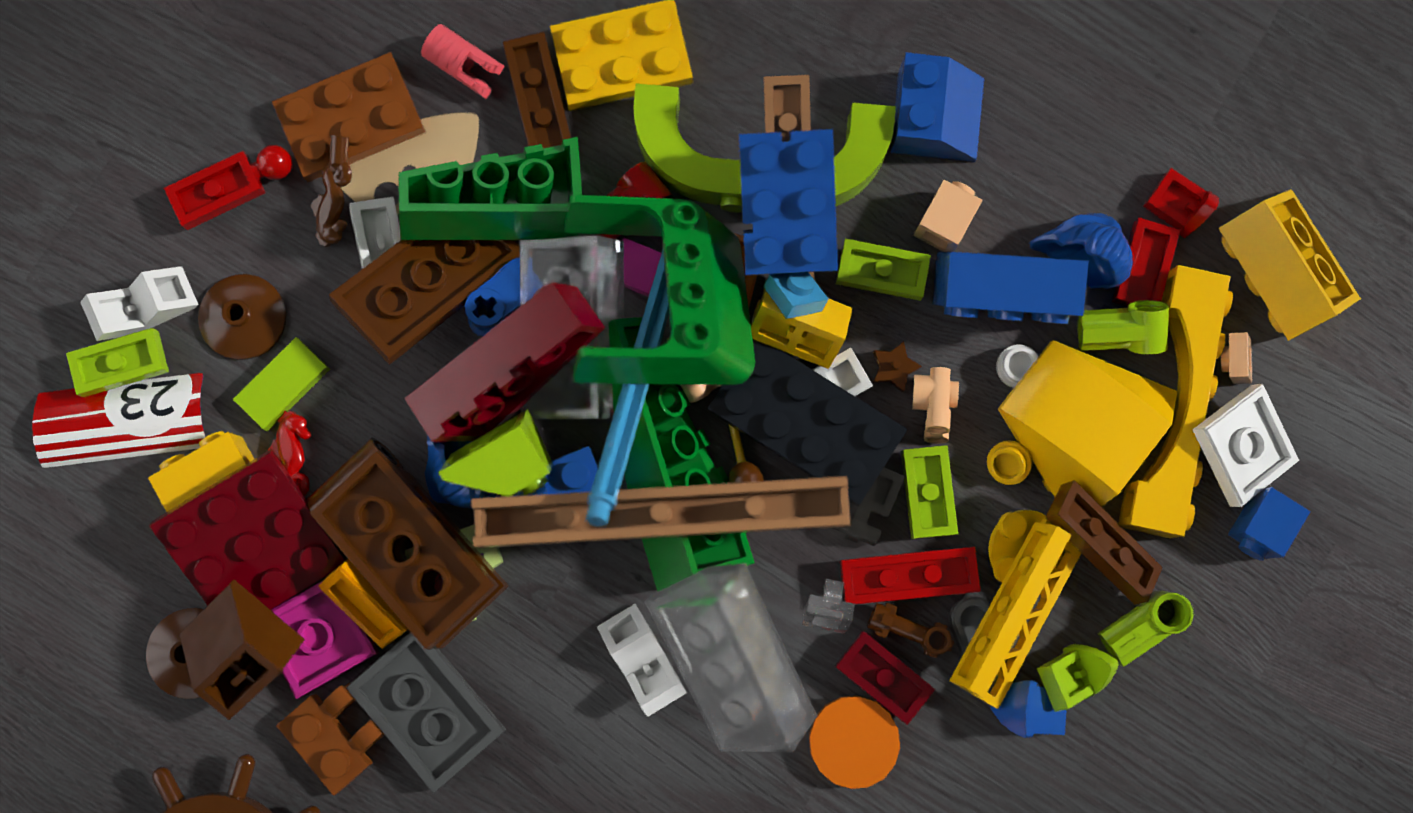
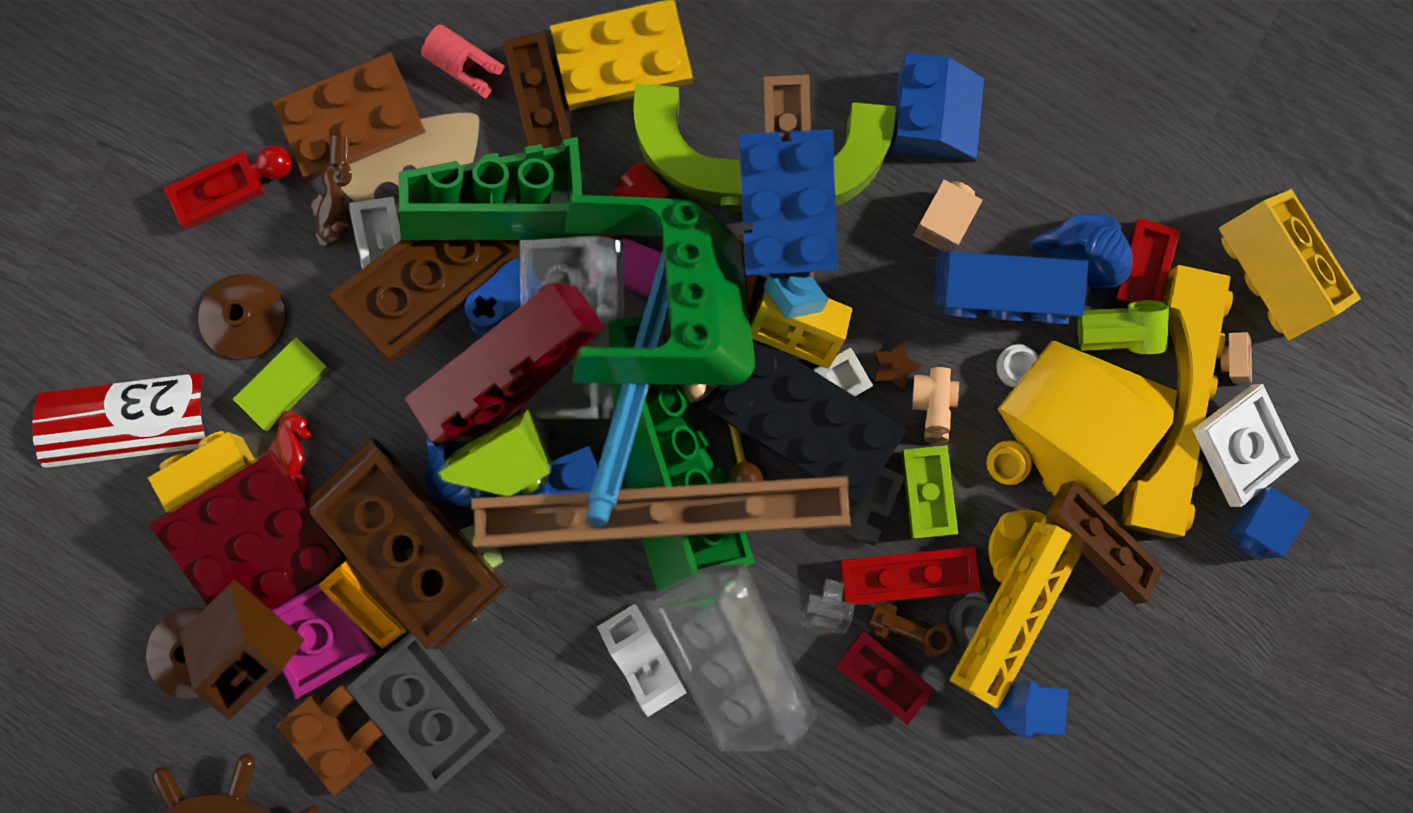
(117, 362): lime plate -> none
(145, 304): white slope -> none
(854, 742): orange tile -> none
(883, 269): lime plate -> none
(1076, 675): lime tile -> none
(1142, 628): lime piece -> none
(1181, 202): red tile -> none

